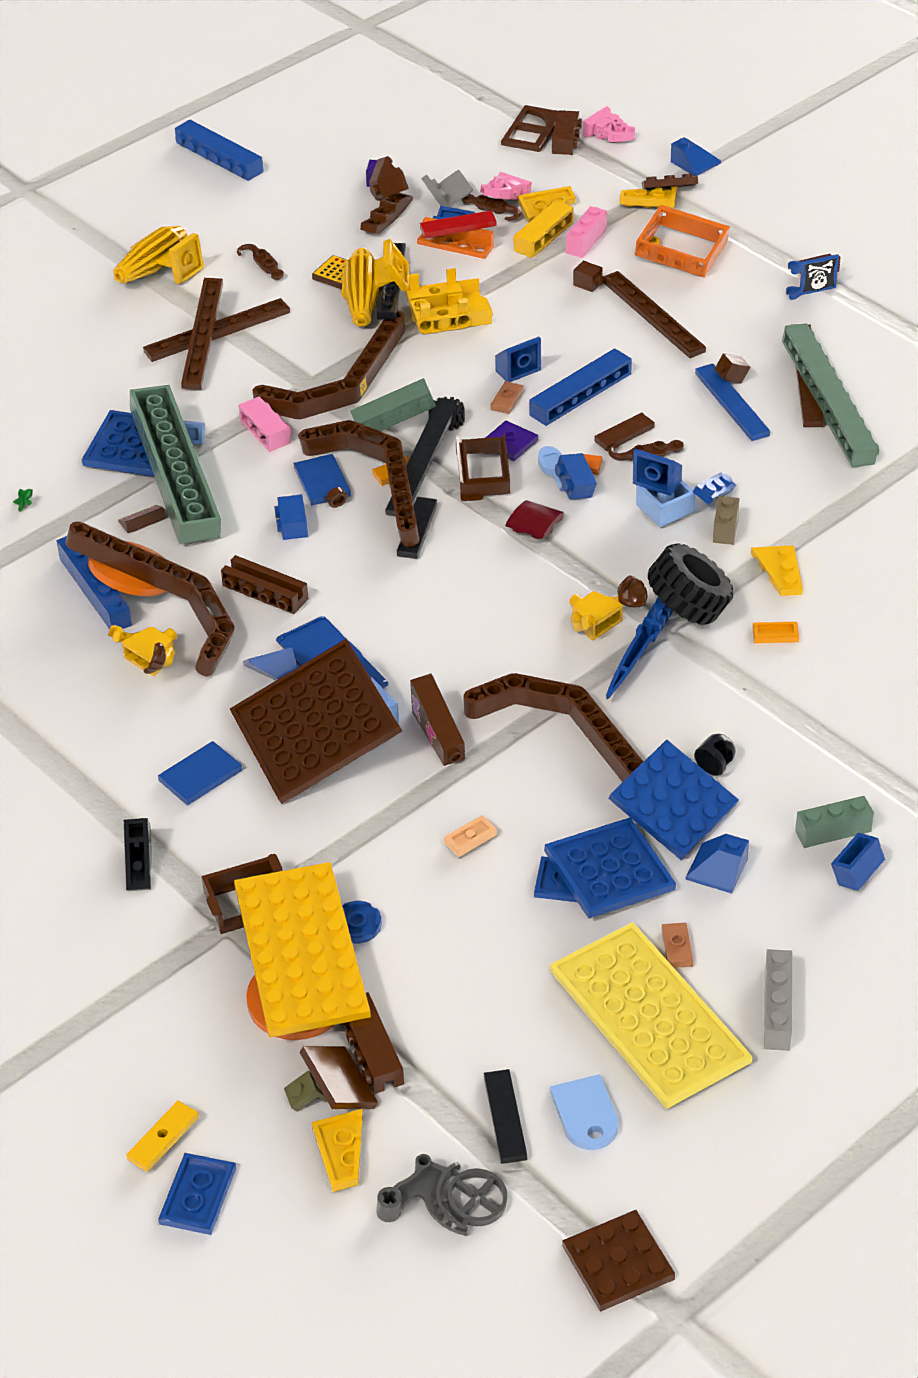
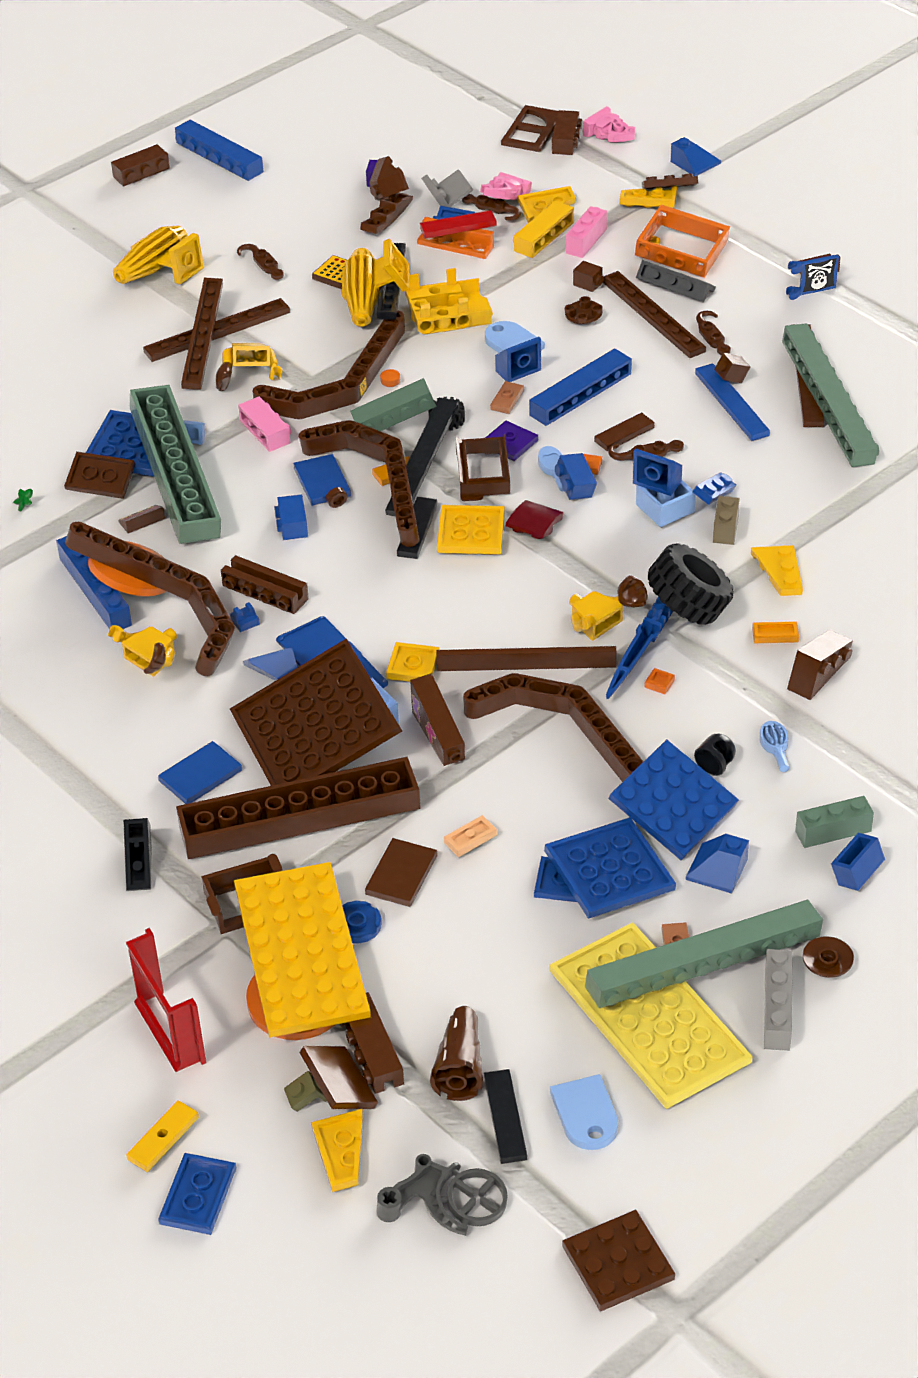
(99, 475): none -> reddish brown tile
(140, 165): none -> reddish brown brick
(183, 1018): none -> red piece
(244, 618): none -> blue tile
(246, 355): none -> yellow torso
(298, 807): none -> reddish brown brick
(390, 378): none -> orange tile
(401, 872): none -> reddish brown tile
(411, 661): none -> yellow plate
(458, 1058): none -> reddish brown cone
(471, 529): none -> yellow plate
(509, 335): none -> light blue tile
(526, 658): none -> reddish brown tile
(583, 311): none -> reddish brown dish
(659, 681): none -> orange tile
(674, 281): none -> black fence
(702, 953): none -> sand green brick
(711, 332): none -> reddish brown piece
(775, 741): none -> light blue piece
(818, 663): none -> reddish brown wedge
(828, 956): none -> reddish brown dish

